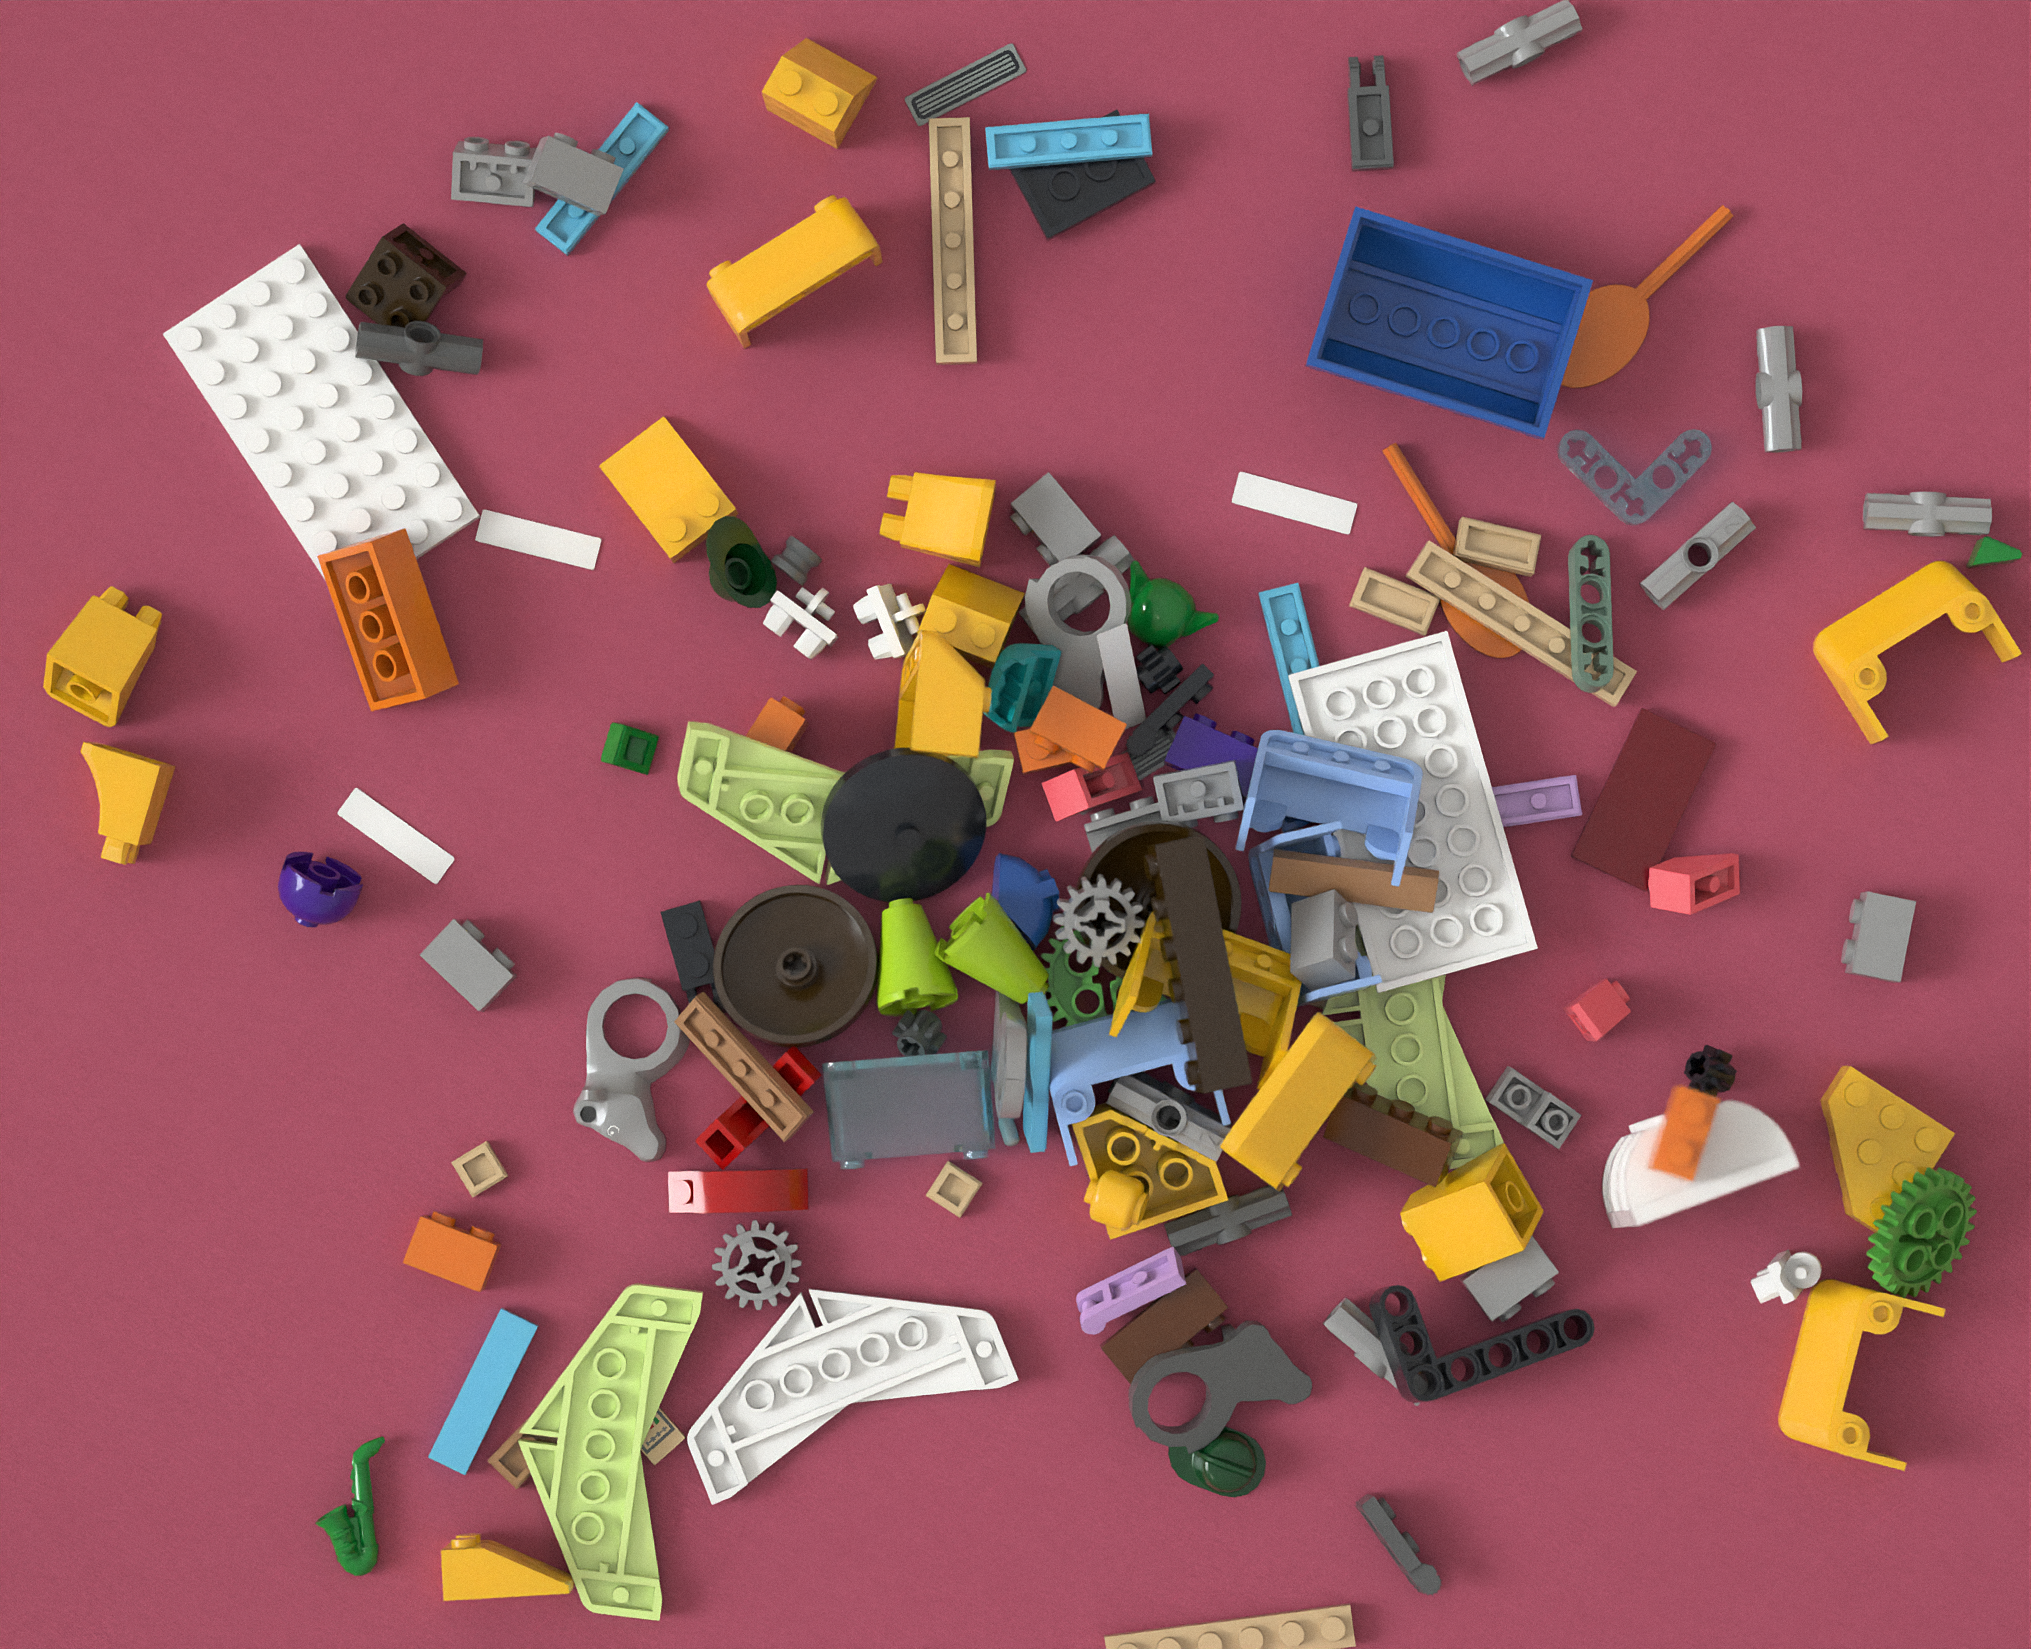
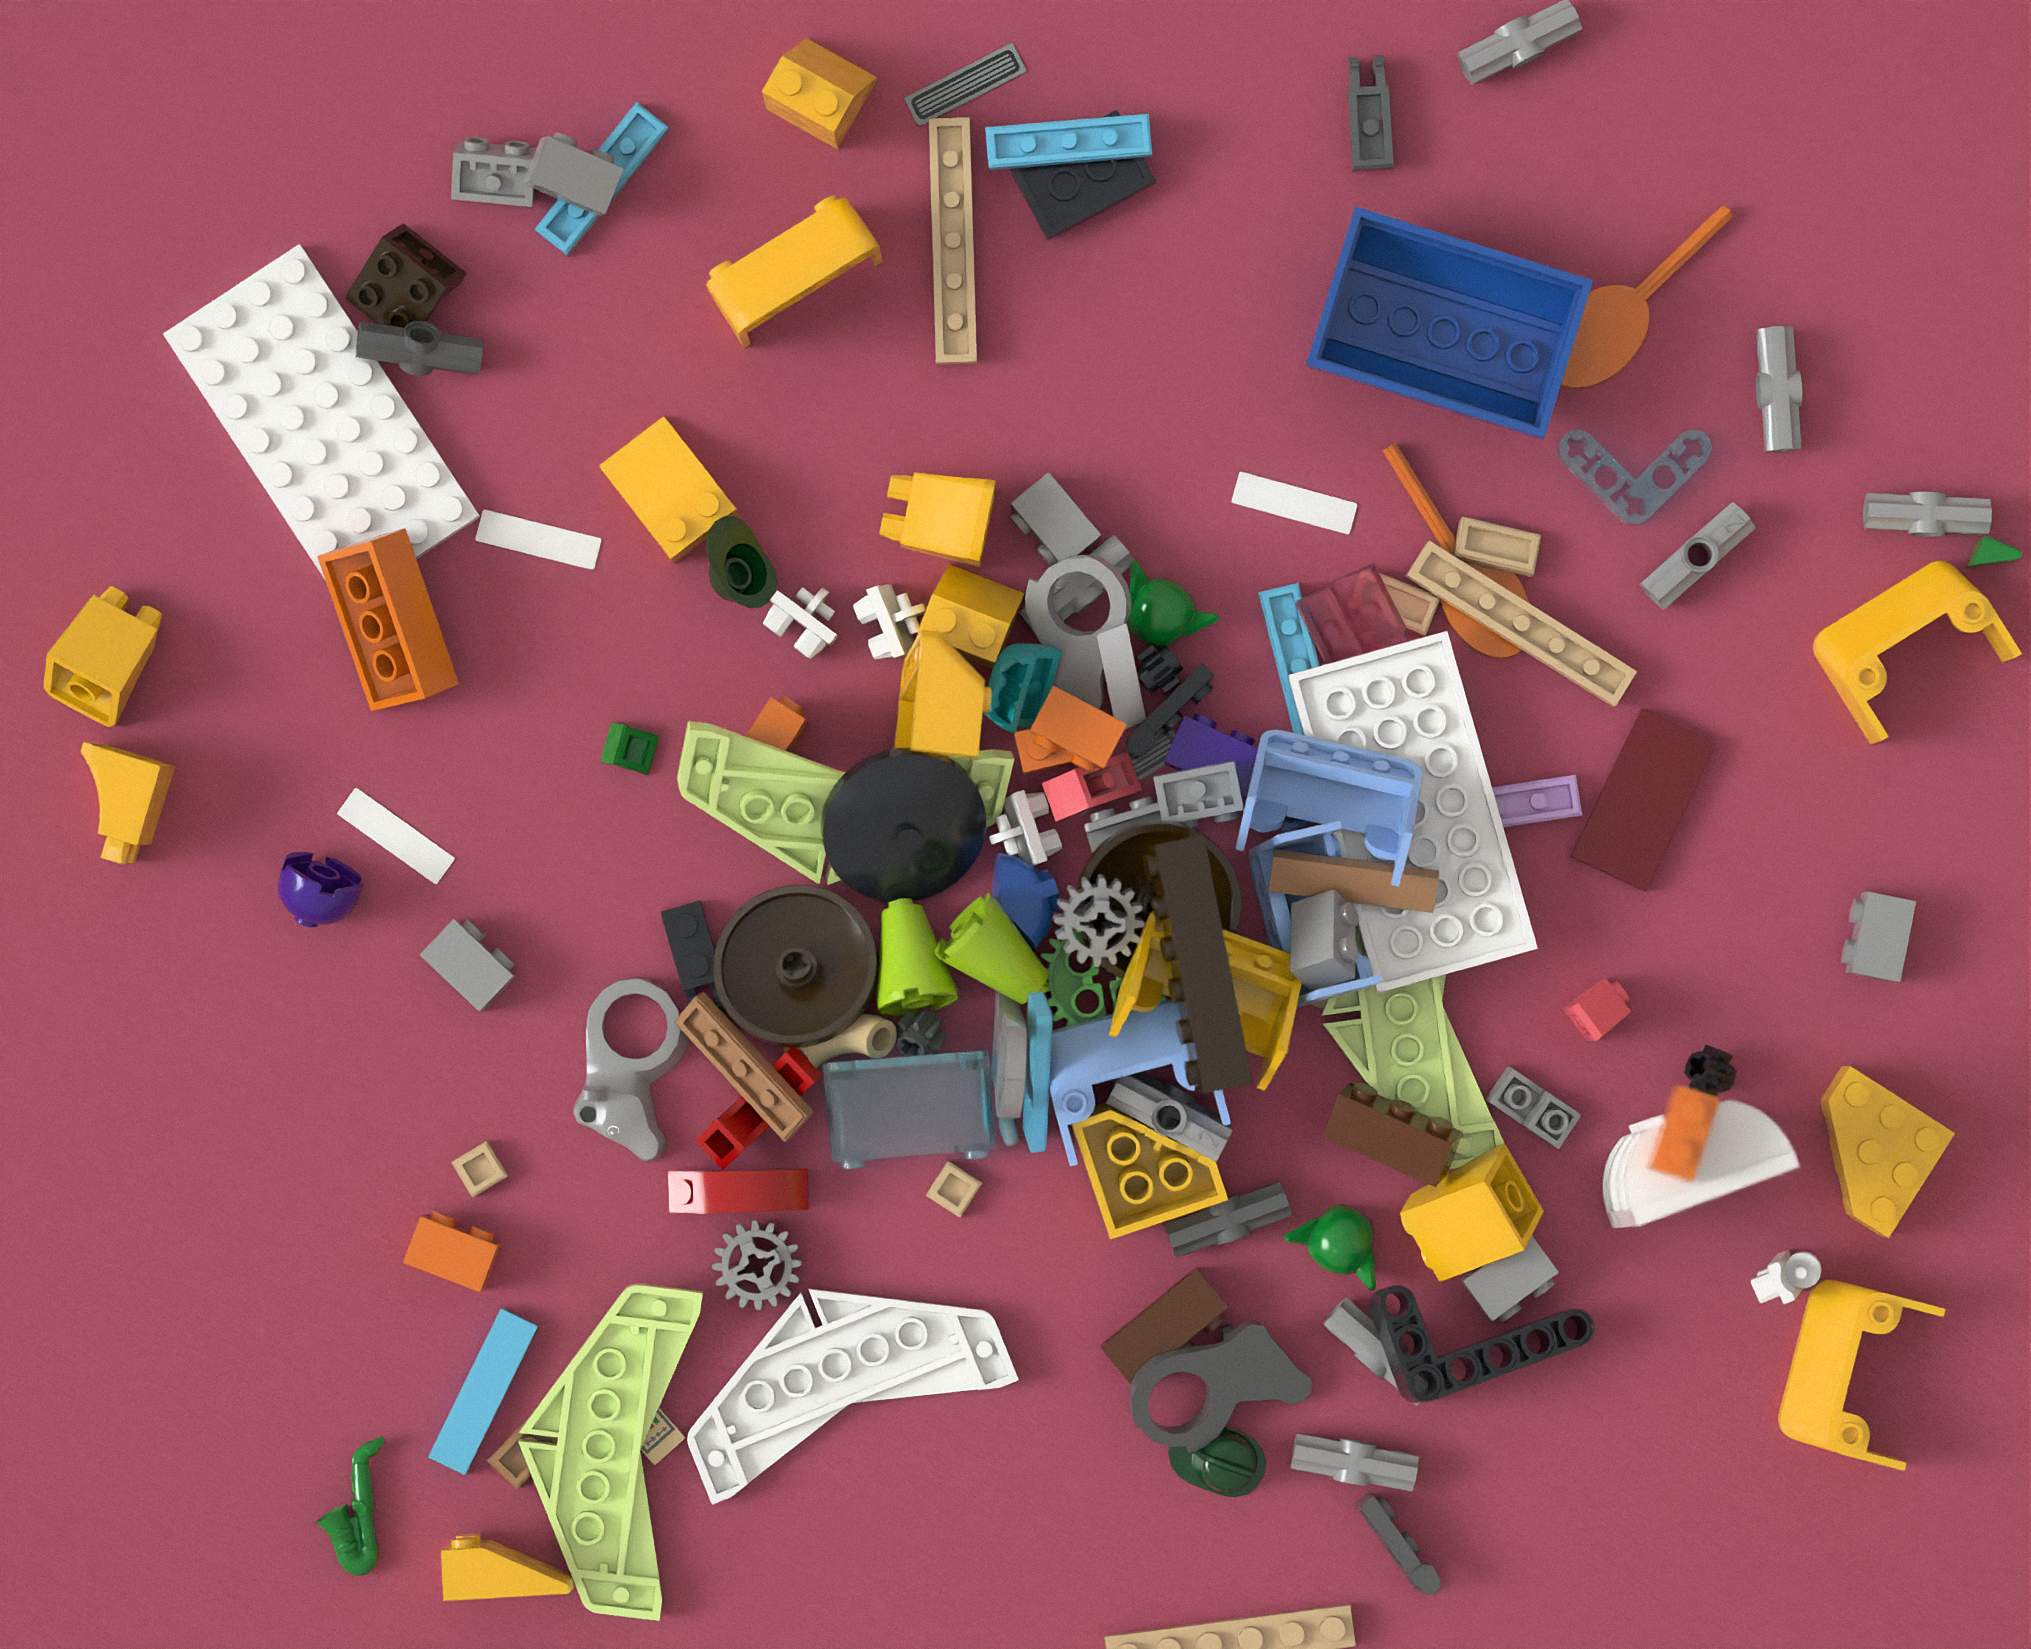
(796, 560): dark grey wheel -> none
(867, 1036): none -> tan cylinder
(1019, 829): none -> white hips
(1117, 1200): yellow head -> none
(1129, 1290): lavender plate -> none
(1298, 1101): yellow windscreen -> none
(1340, 1242): none -> green piece
(1352, 616): none -> clear pink slope
(1354, 1462): none -> light grey piece
(1596, 614): sand green beam -> none
(1693, 882): coral slope -> none
(1921, 1232): bright green gear -> none

